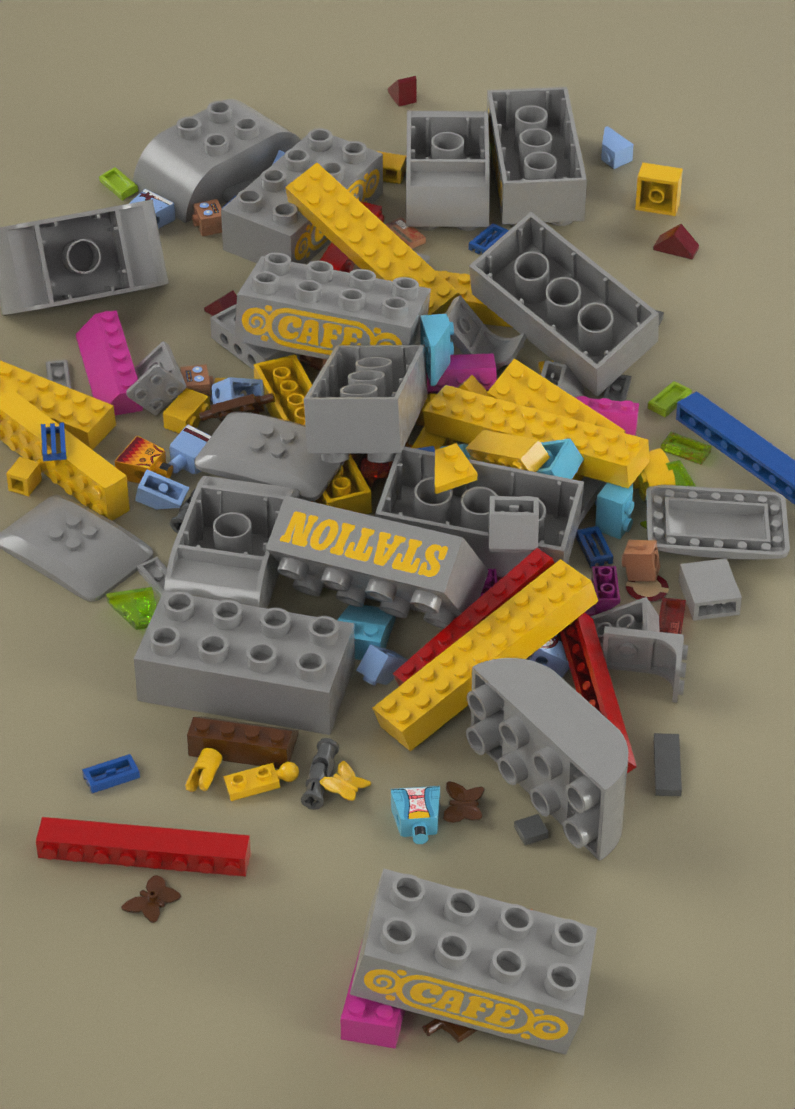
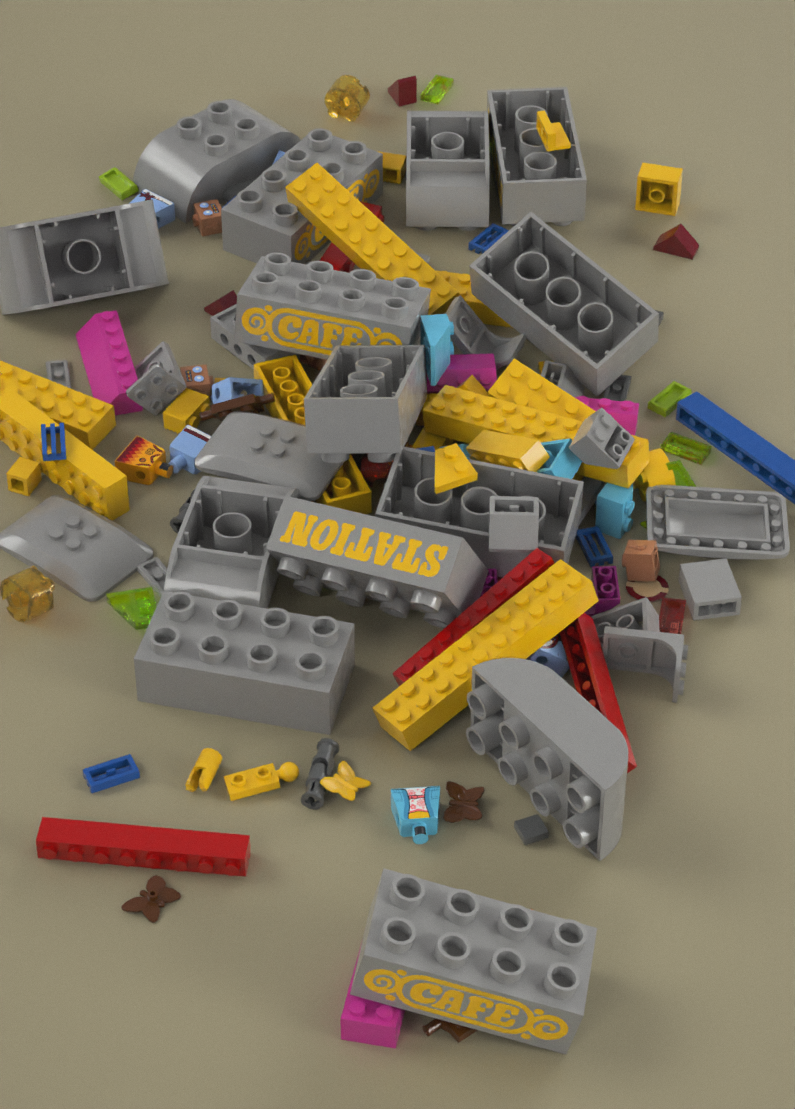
(27, 594): none -> clear yellow brick
(160, 491): light blue slope -> none
(242, 741): reddish brown slope -> none
(346, 98): none -> clear yellow brick
(370, 627): medium azure slope -> none
(379, 665): light blue slope -> none
(408, 234): nougat tile -> none
(437, 89): none -> clear neon green tile
(551, 134): none -> yellow panel
(601, 441): none -> light grey slope
(615, 149): light blue slope -> none
(667, 764): dark grey tile -> none

